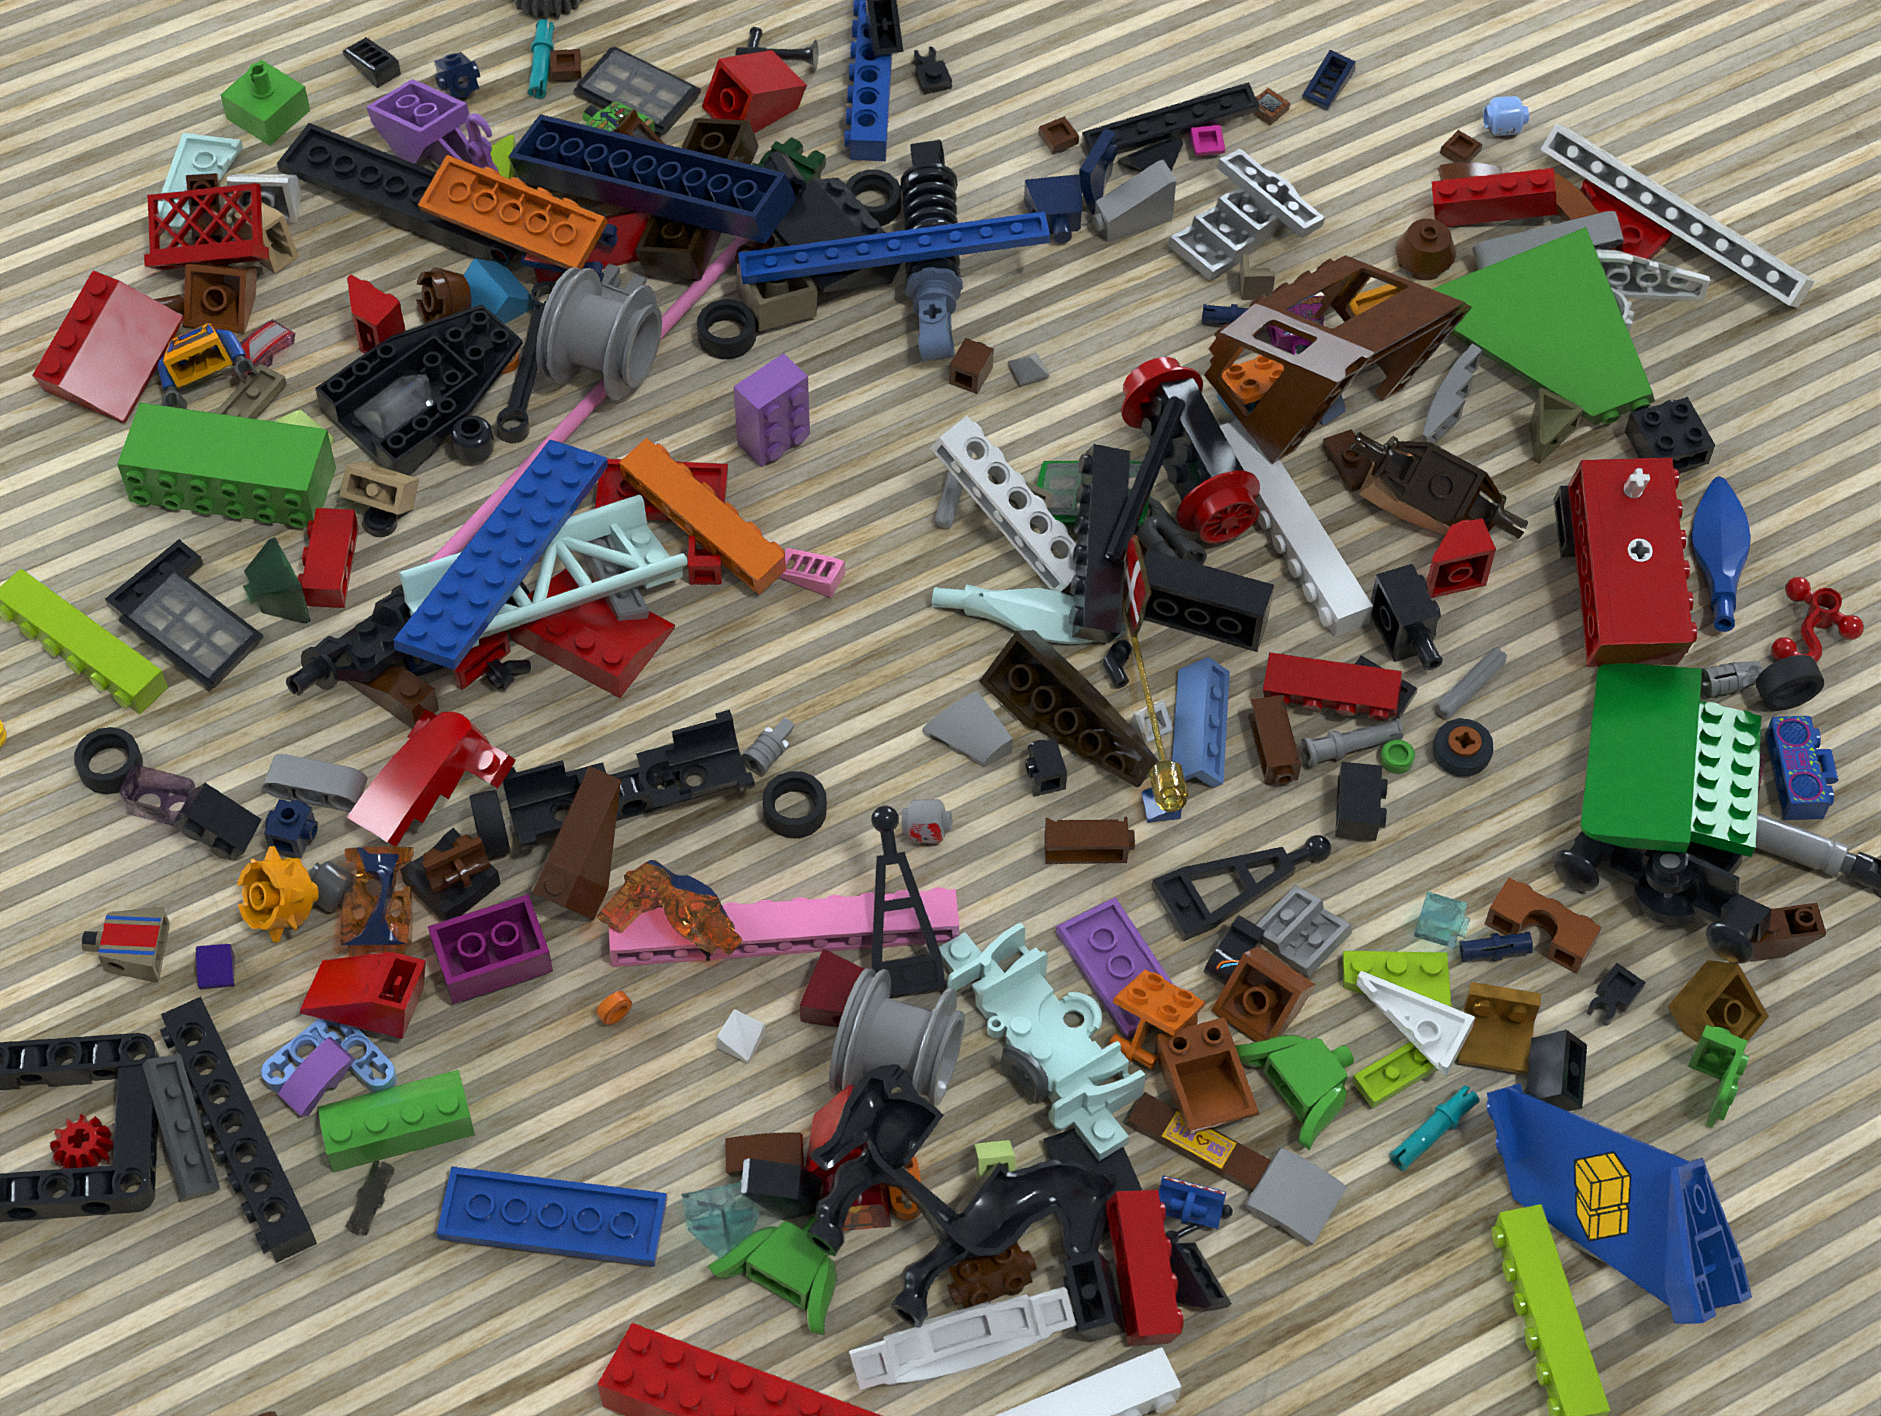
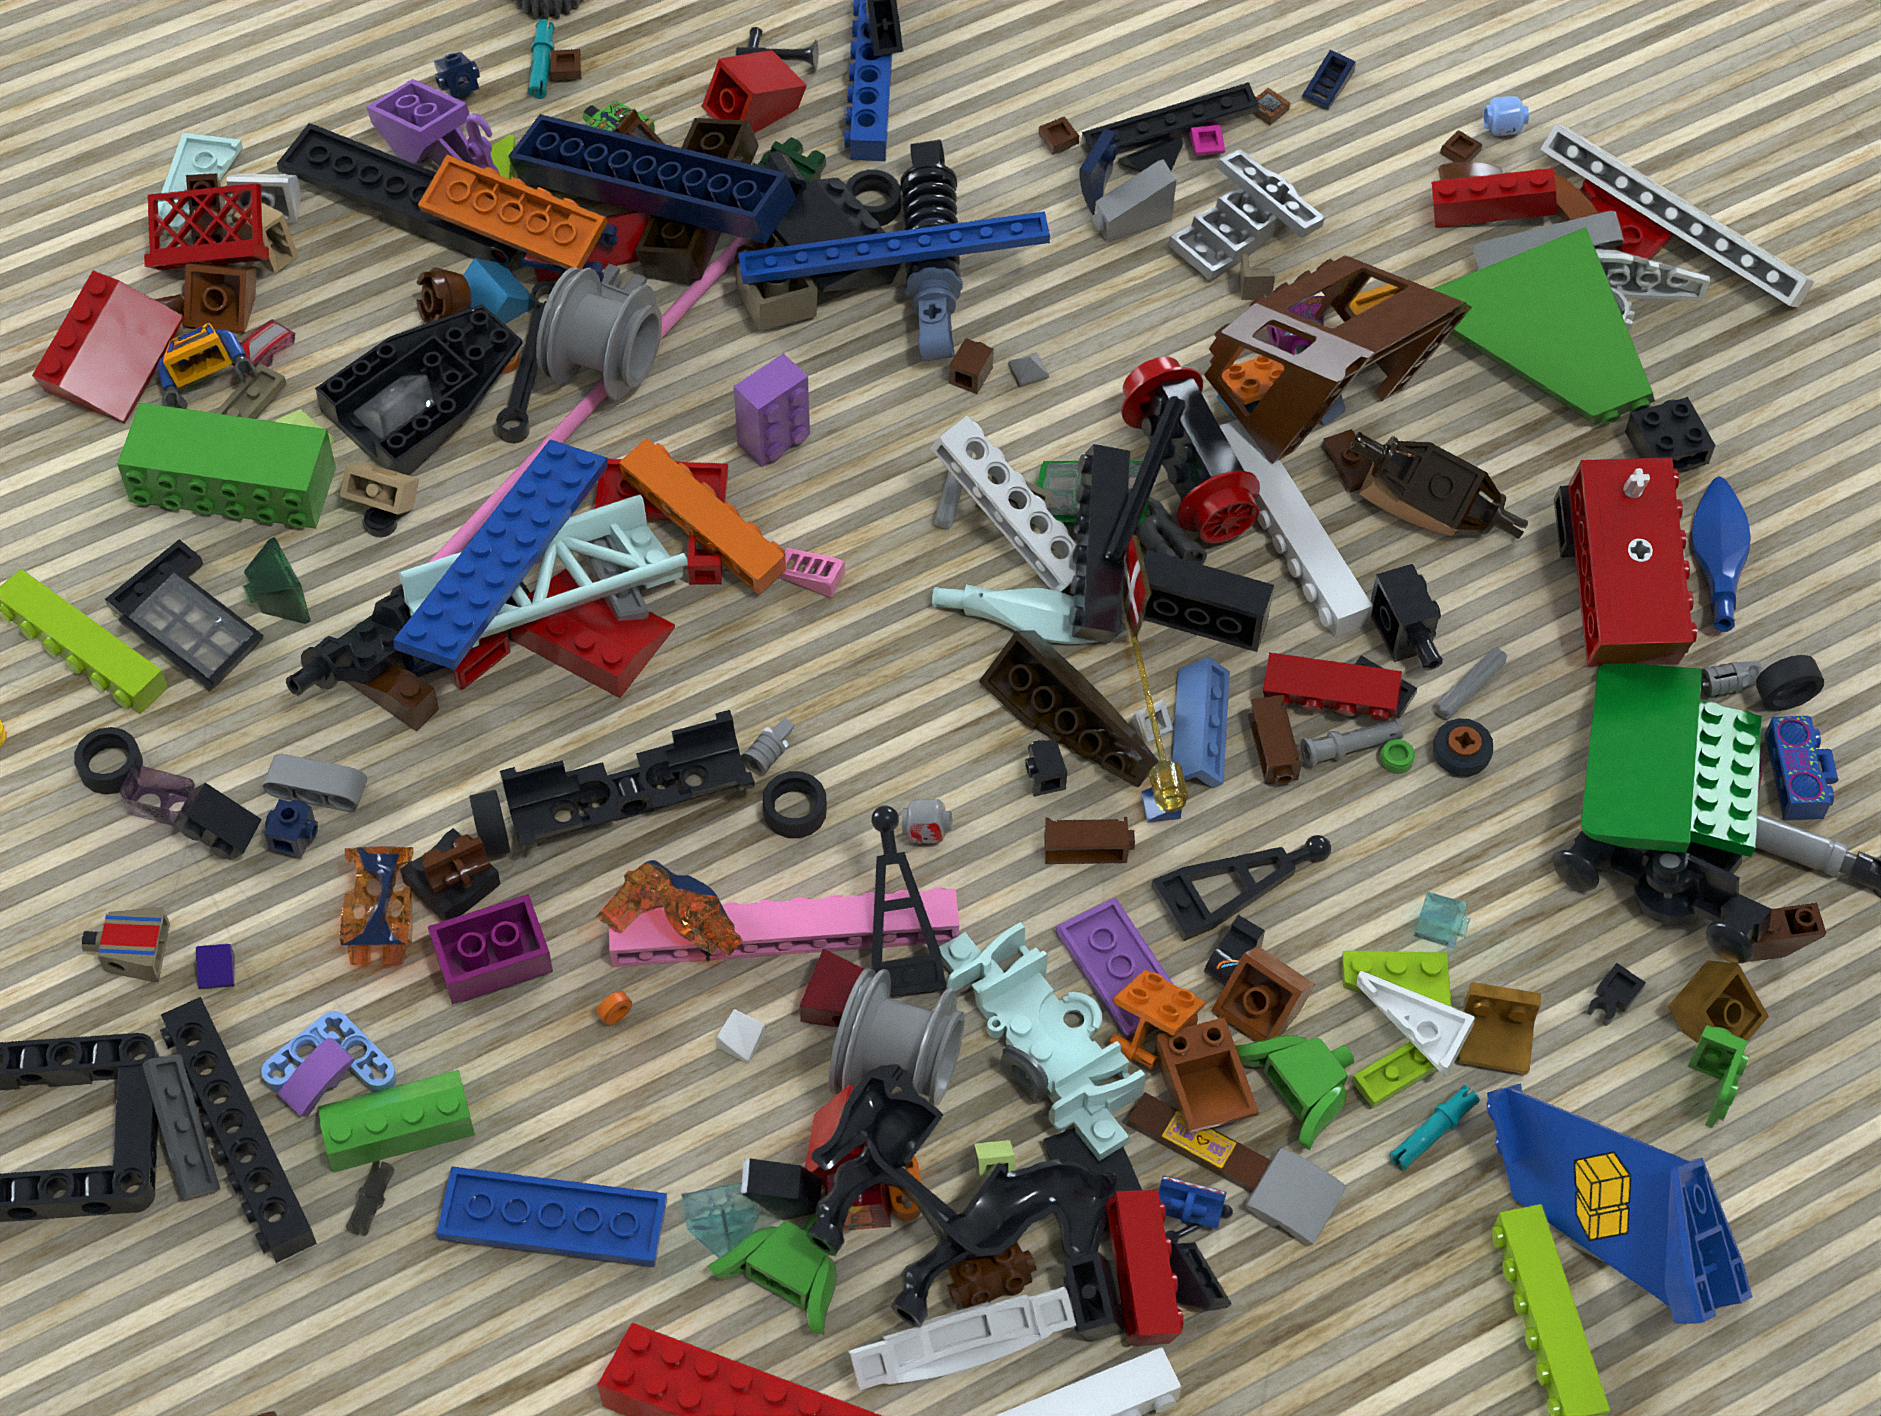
(82, 1144): red gear -> none
(265, 102): bright green brick -> none
(276, 893): light orange brick -> none
(329, 557): red brick -> none
(332, 884): dark grey head -> none
(367, 992): red slope -> none
(373, 313): red slope -> none
(376, 75): black slope -> none
(424, 769): red slope -> none
(472, 439): black head -> none
(500, 673): black plate -> none
(581, 855): reddish brown wedge -> none
(639, 86): clear piece -> none
(726, 347): black tyre -> none
(773, 1147): reddish brown slope -> none
(931, 73): black plate -> none
(971, 730): light grey slope -> none
(1060, 200): dark blue torso -> none
(1115, 661): black arm -> none
(1221, 314): dark blue pin -> none
(1303, 931): light grey slope -> none
(1359, 801): black brick -> none
(1426, 249): reddish brown cone -> none
(1451, 395): light grey slope -> none
(1461, 559): red slope -> none
(1519, 944): dark blue pin -> none
(1521, 907): dark orange arch -> none
(1552, 423): olive slope -> none
(1557, 1070): black brick -> none
(1799, 590): red piece -> none

